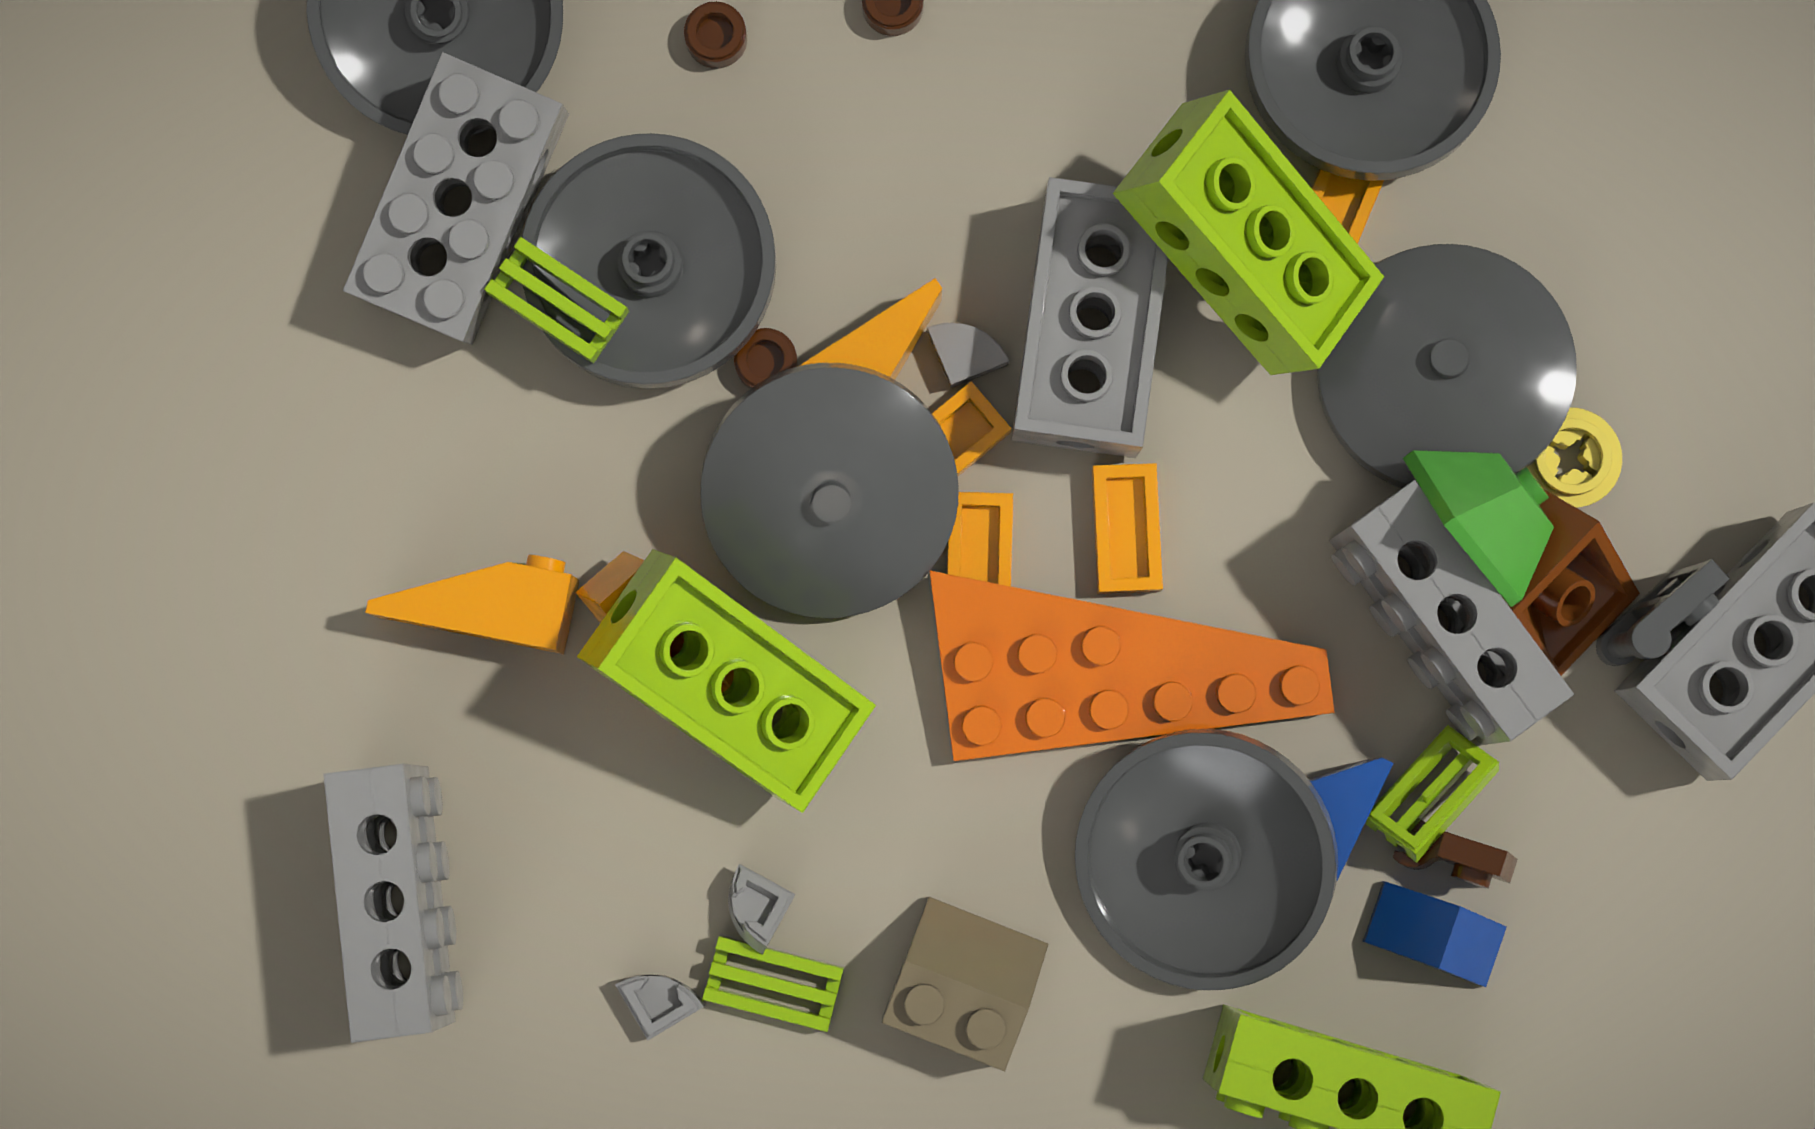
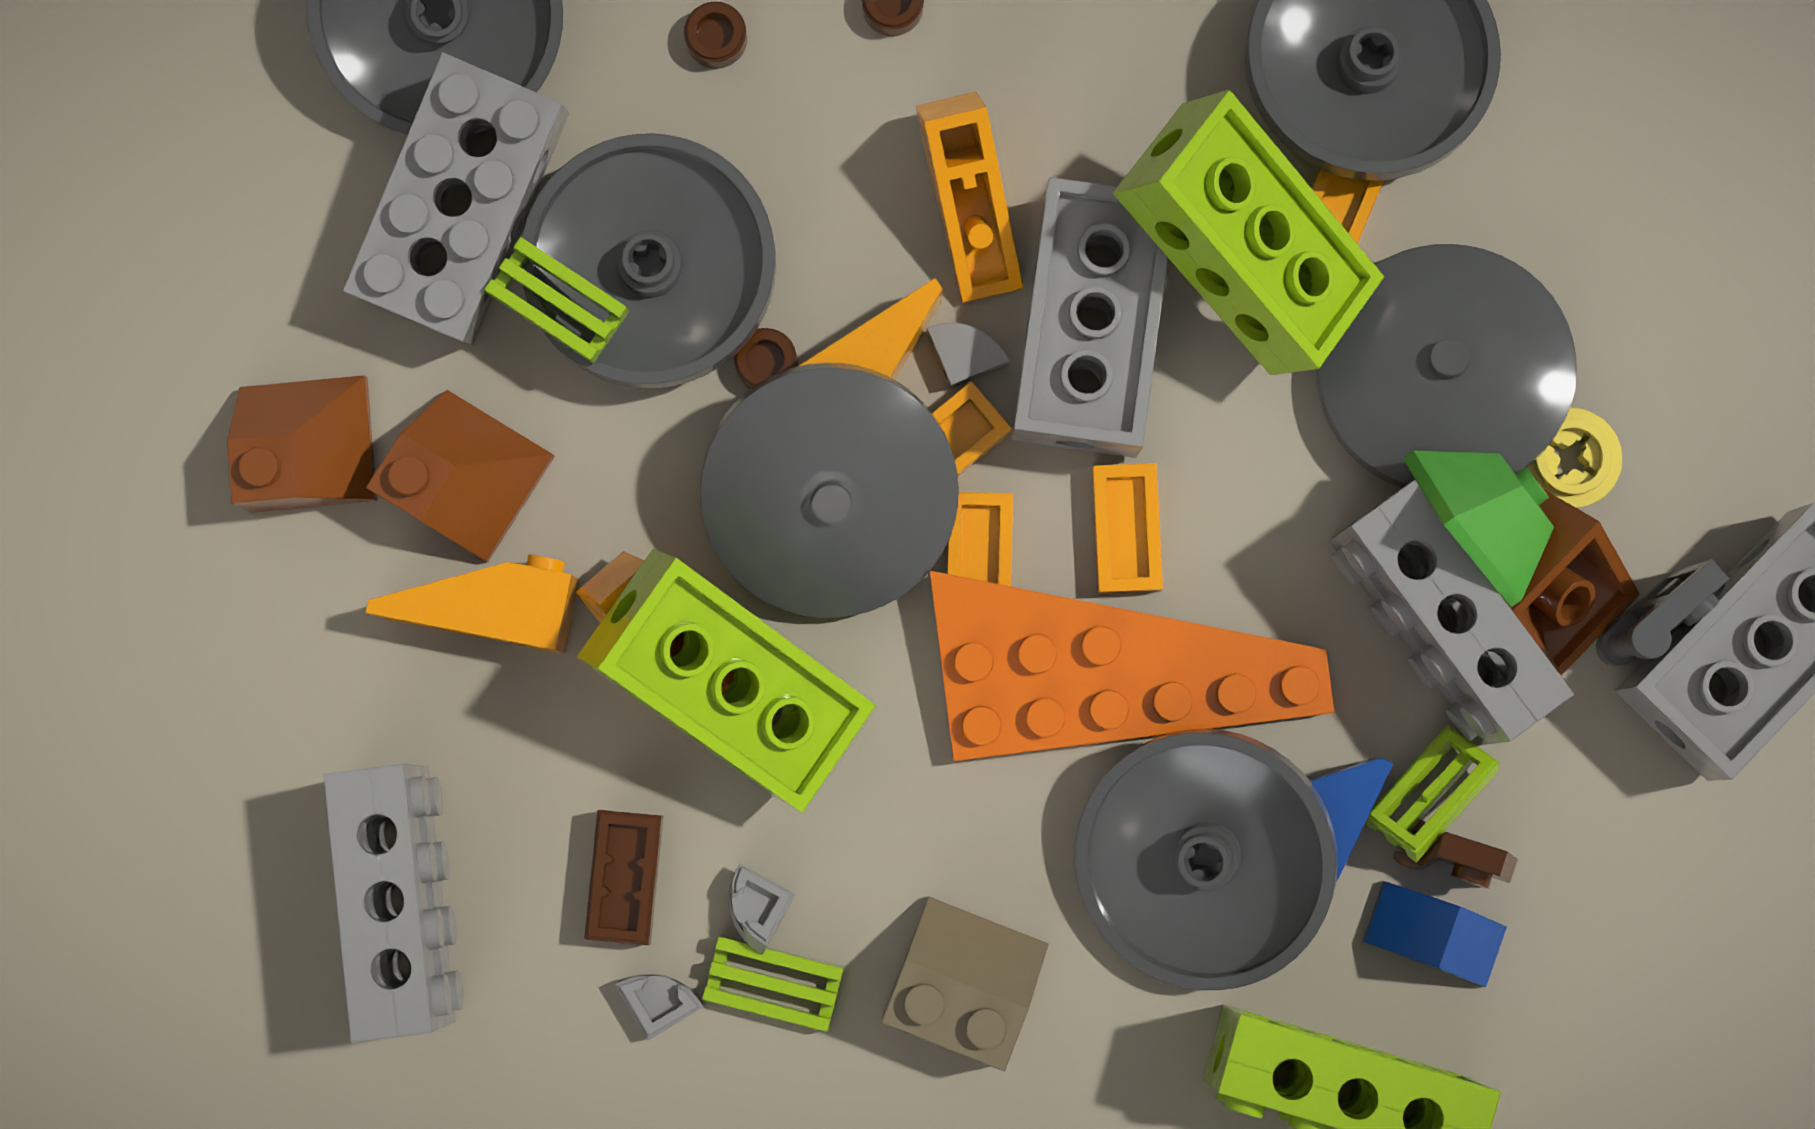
(301, 445): none -> dark orange slope
(461, 473): none -> dark orange slope
(623, 877): none -> reddish brown plate
(970, 195): none -> light orange slope

